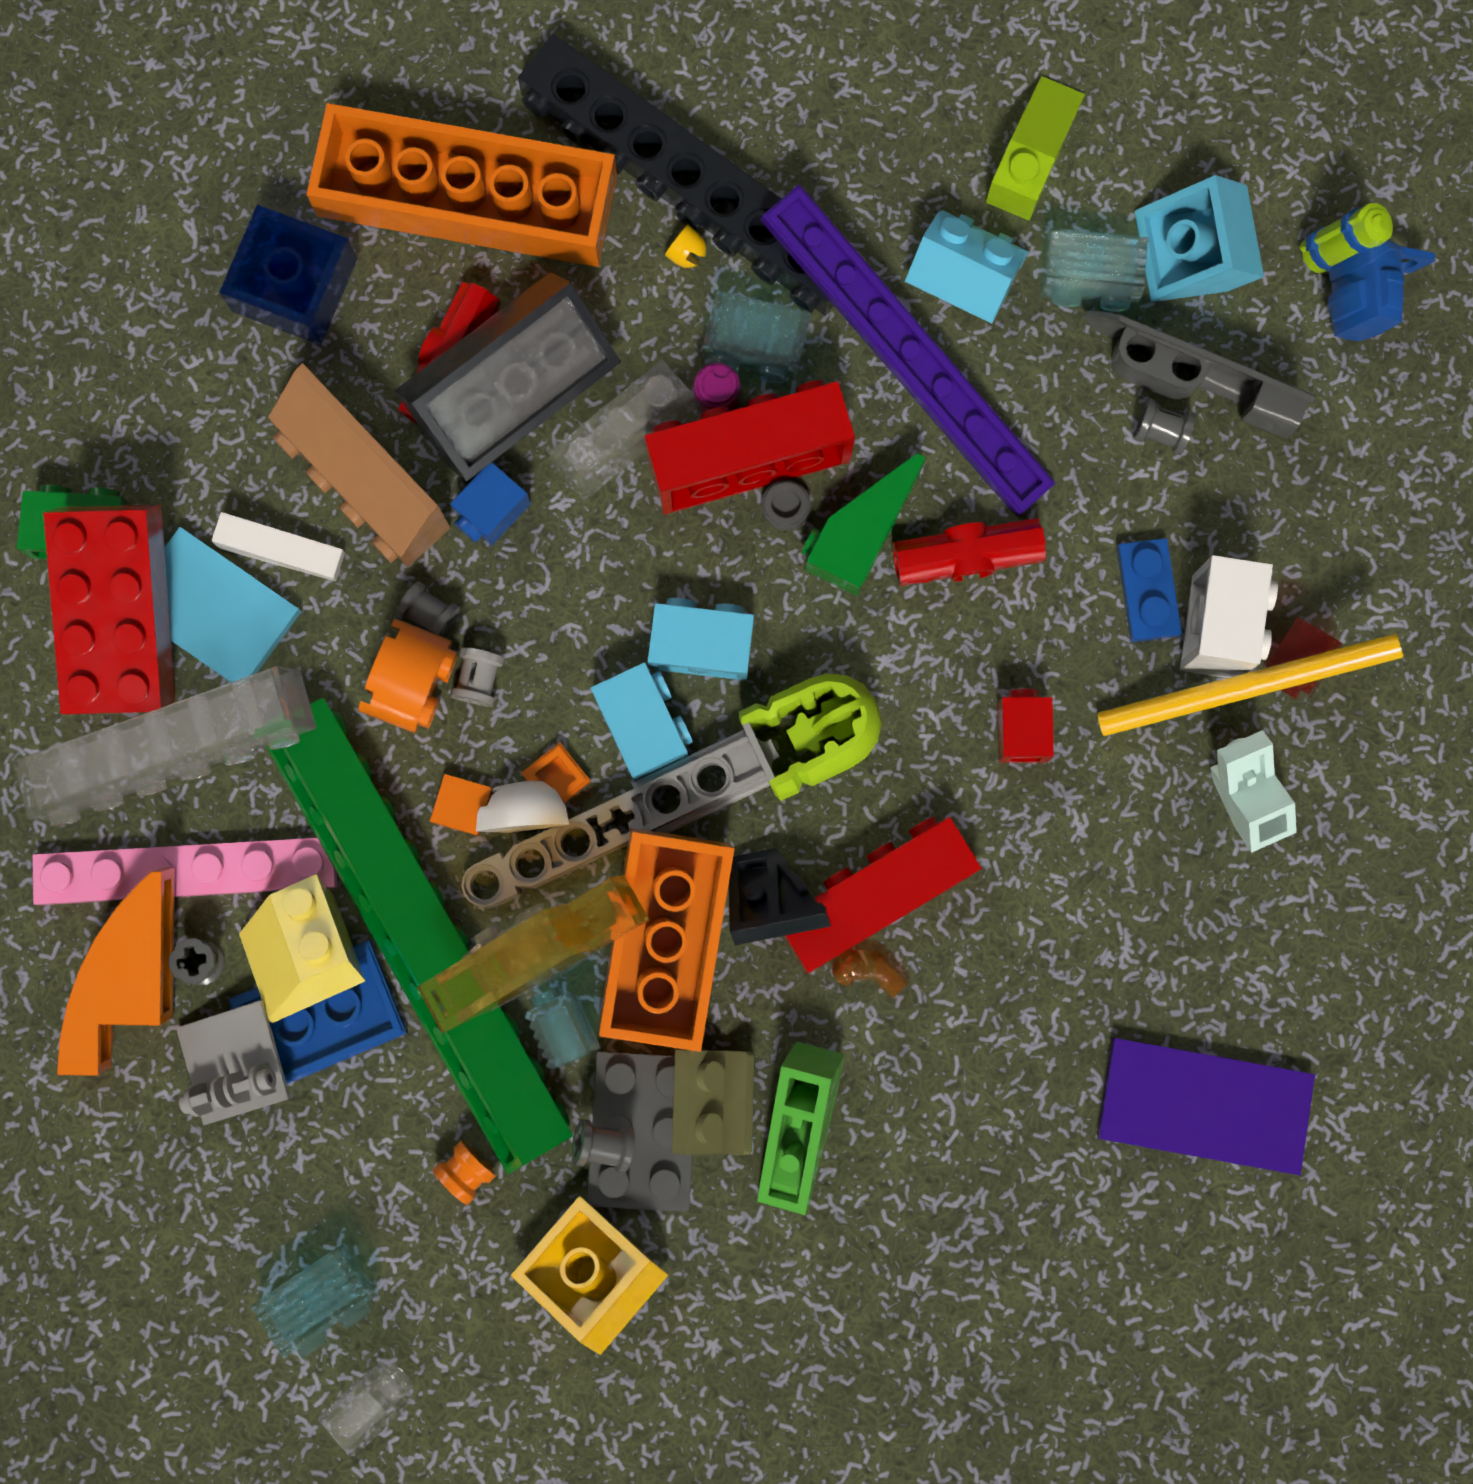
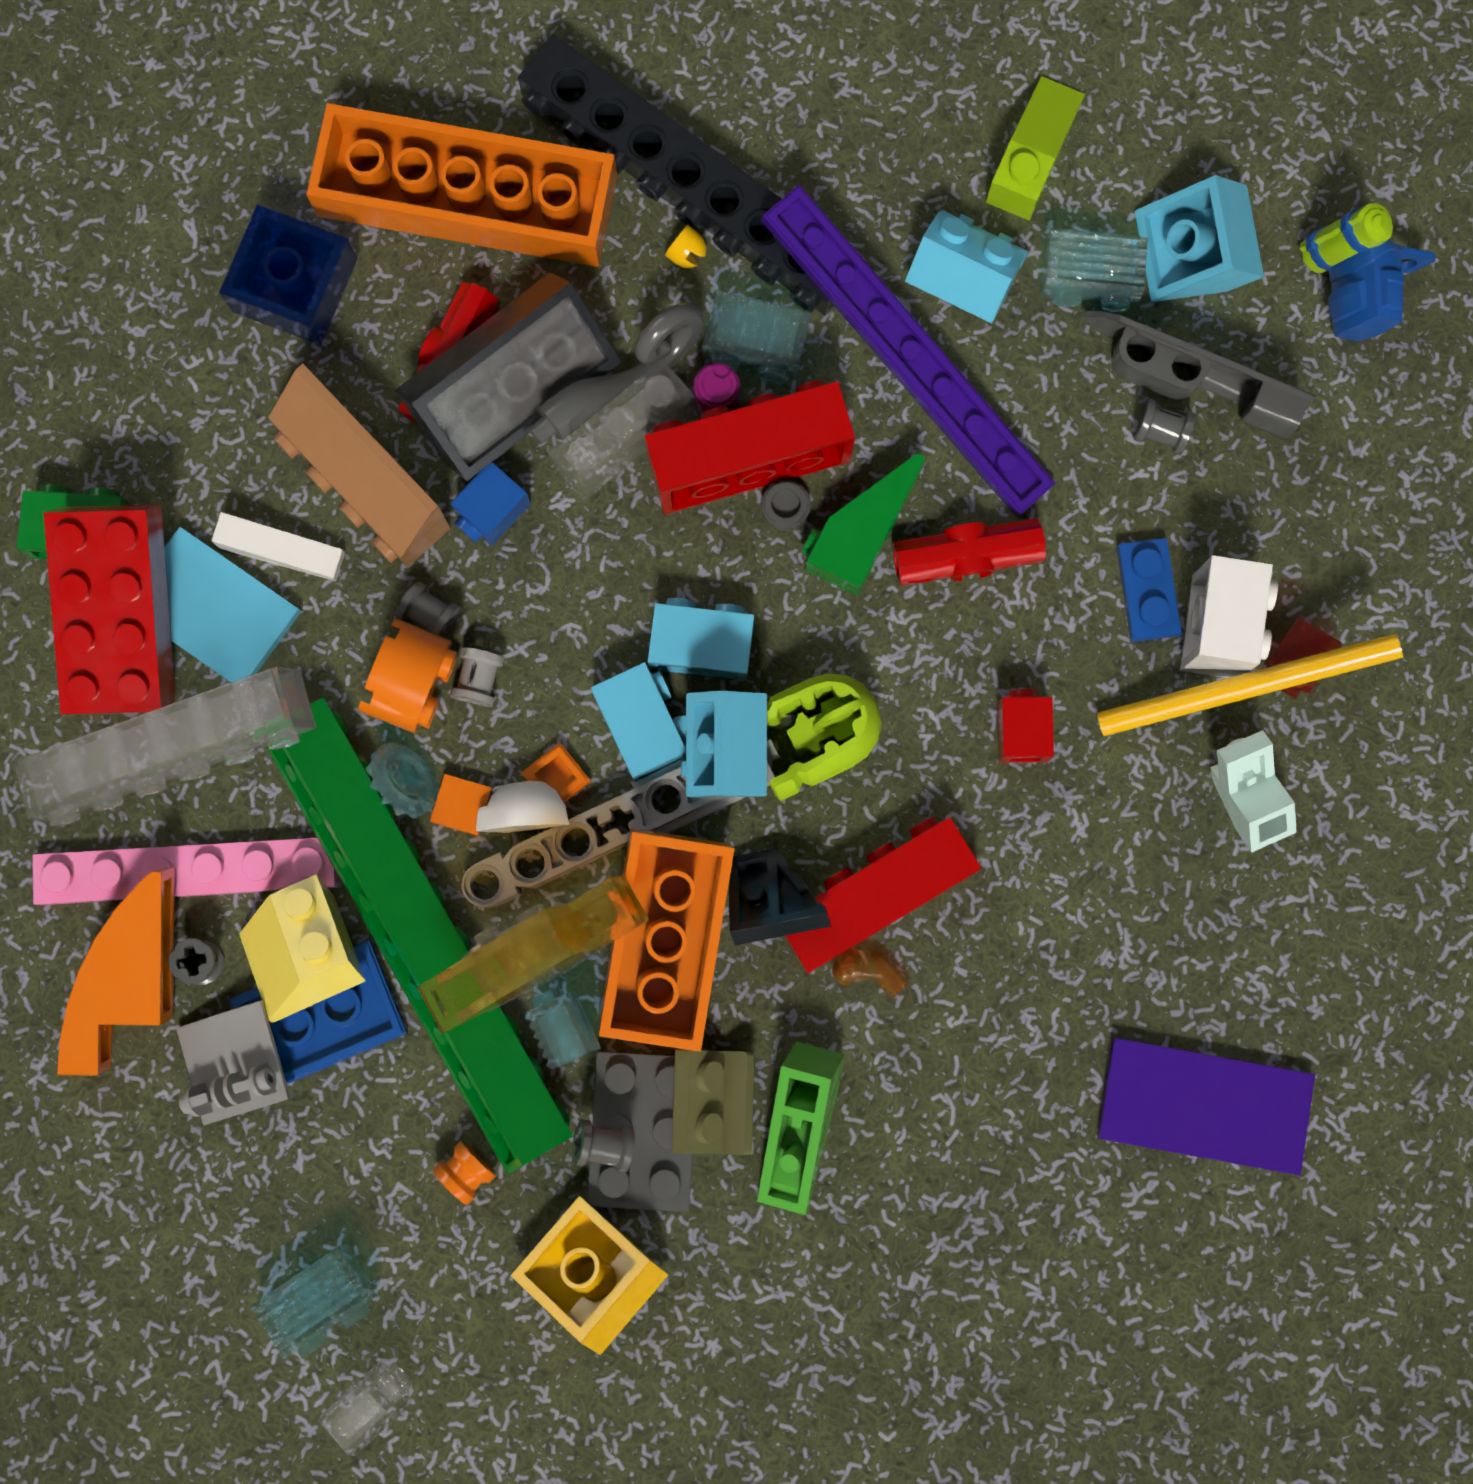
(413, 774): none -> clear light blue gear
(588, 396): none -> dark grey plant
(725, 744): none -> medium azure brick

